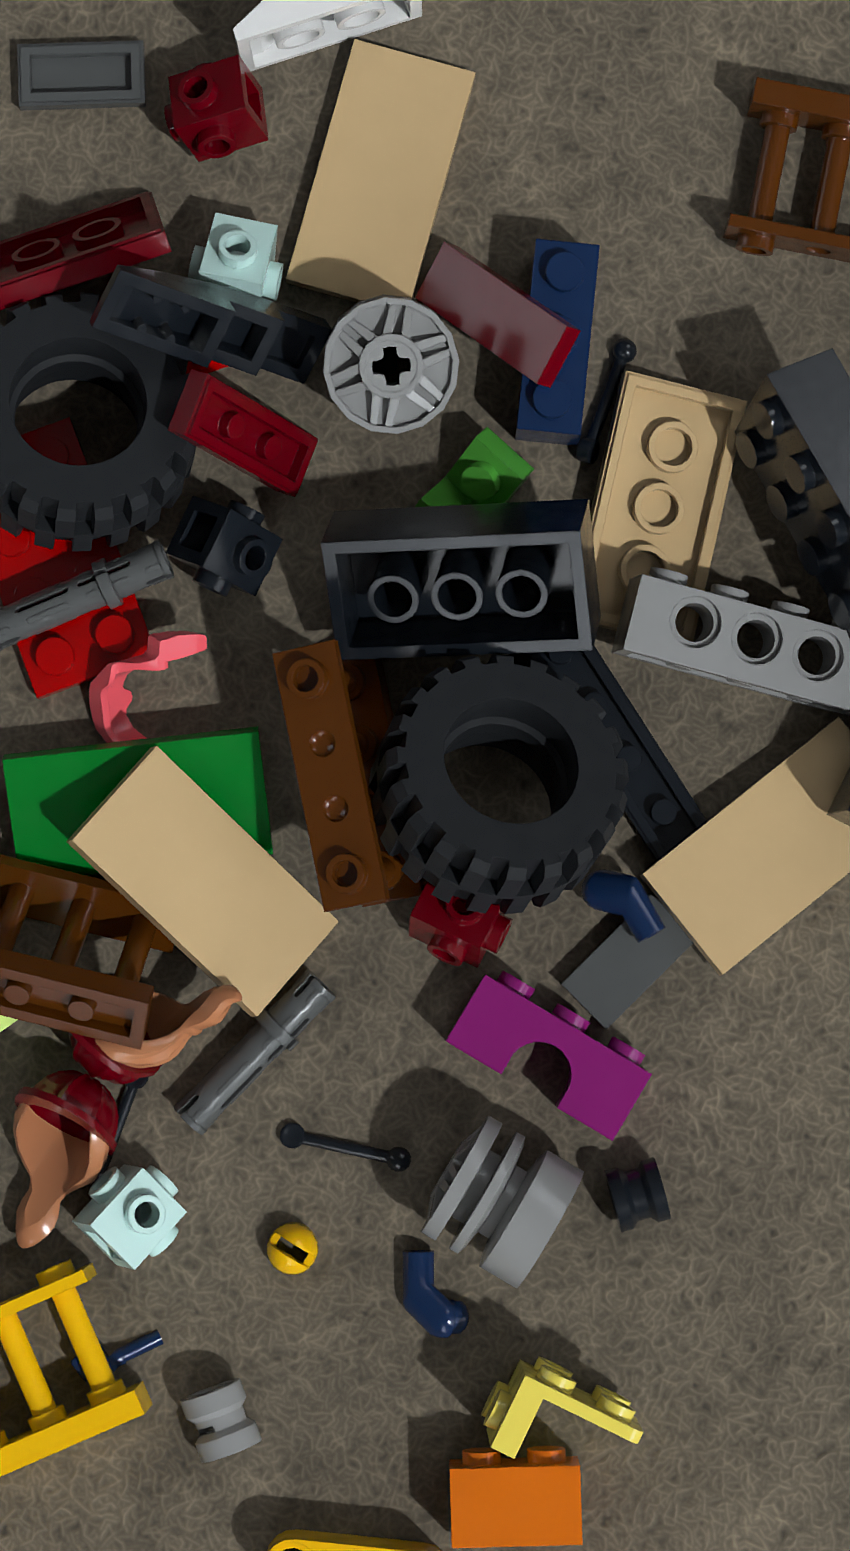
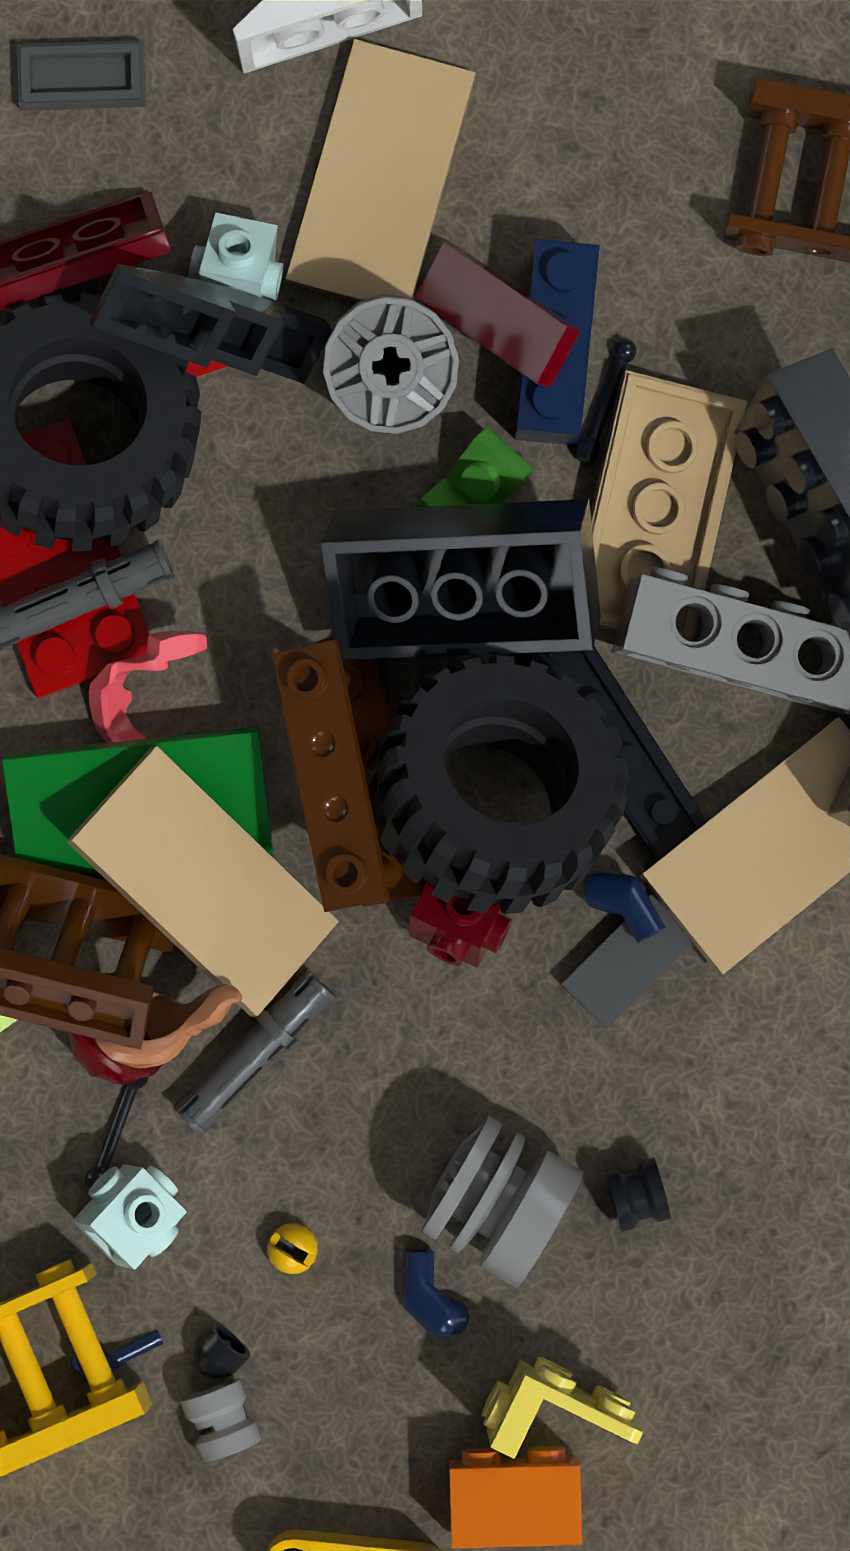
(63, 1138): piece -> none
(215, 1357): none -> black hinge
(216, 108): dark red brick -> none
(224, 546): black brick -> none
(242, 433): dark red tile -> none
(294, 1136): black hinge -> none
(601, 1078): magenta arch -> none

